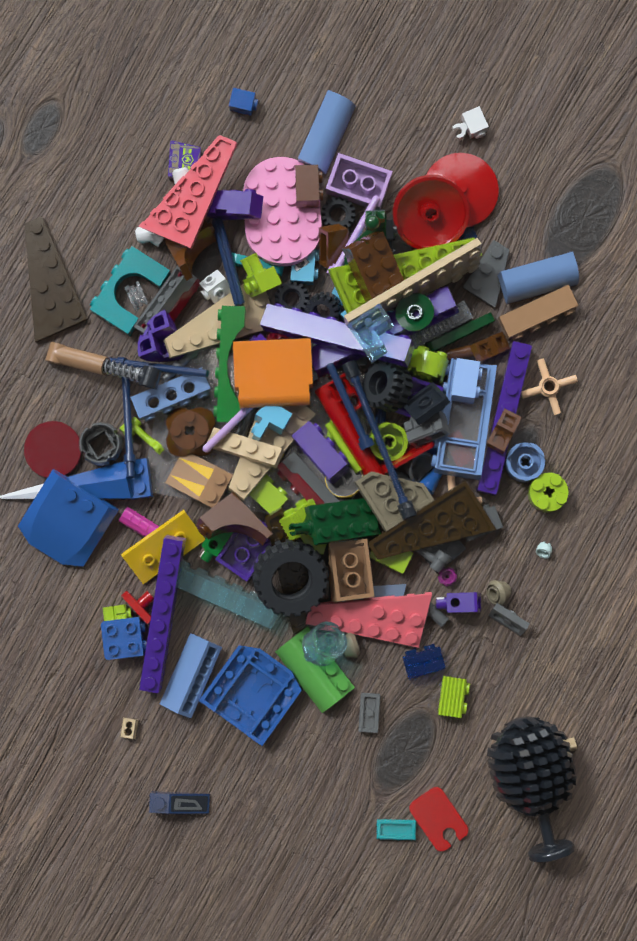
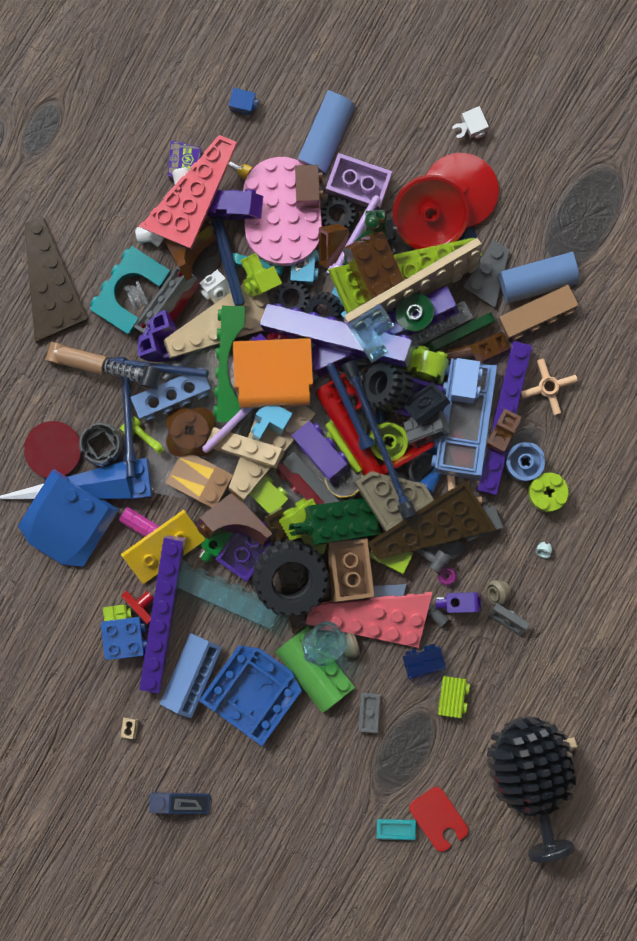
(242, 170): none -> yellow hinge

